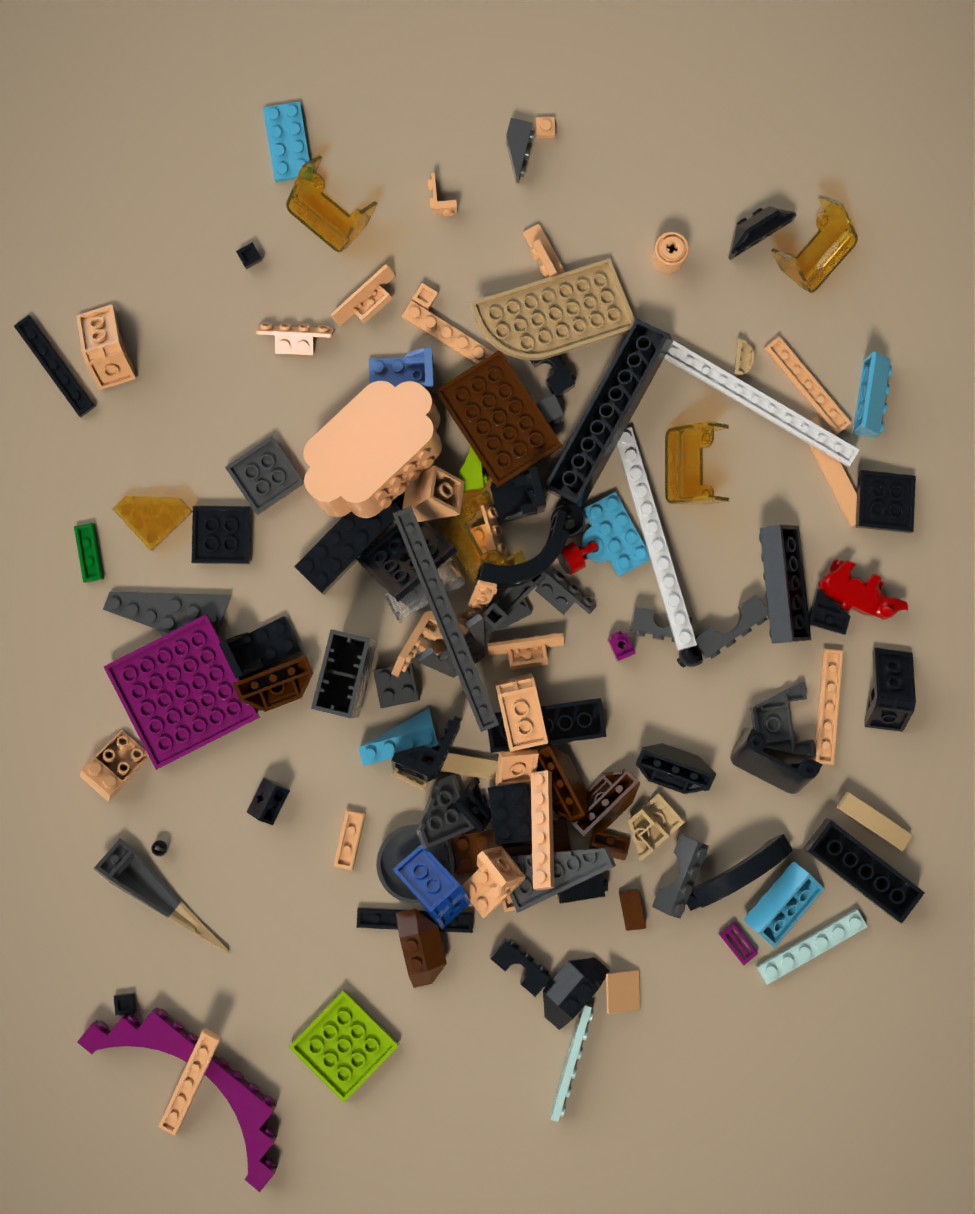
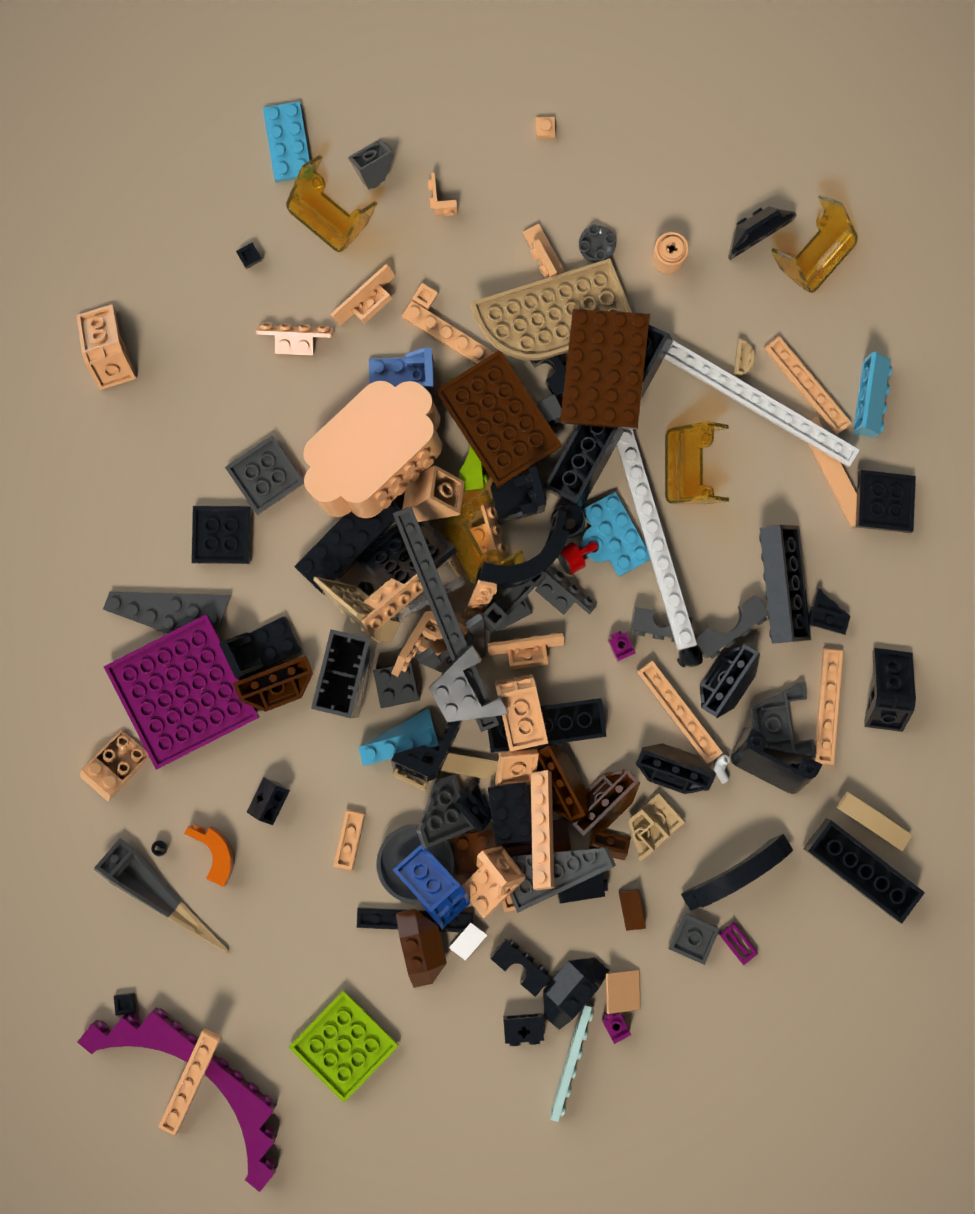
(54, 366): black tile -> none
(88, 552): green tile -> none
(152, 517): clear yellow plate -> none
(220, 849): none -> orange arch
(350, 601): none -> tan slope
(367, 587): none -> black hinge
(372, 163): none -> dark grey slope
(389, 601): none -> light nougat bracket
(457, 696): none -> wing
(468, 941): none -> white sticker
(514, 1024): none -> black brick
(517, 142): dark grey slope -> none
(597, 243): none -> dark grey dish
(605, 368): none -> reddish brown plate
(619, 1033): none -> magenta brick
(679, 712): none -> light nougat plate
(690, 857): dark grey arch -> none
(693, 938): none -> dark grey plate
(720, 766): none -> white arm
(728, 680): none -> black wedge
(783, 904): medium azure slope -> none
(811, 946): light aqua plate -> none
(857, 594): red animal -> none

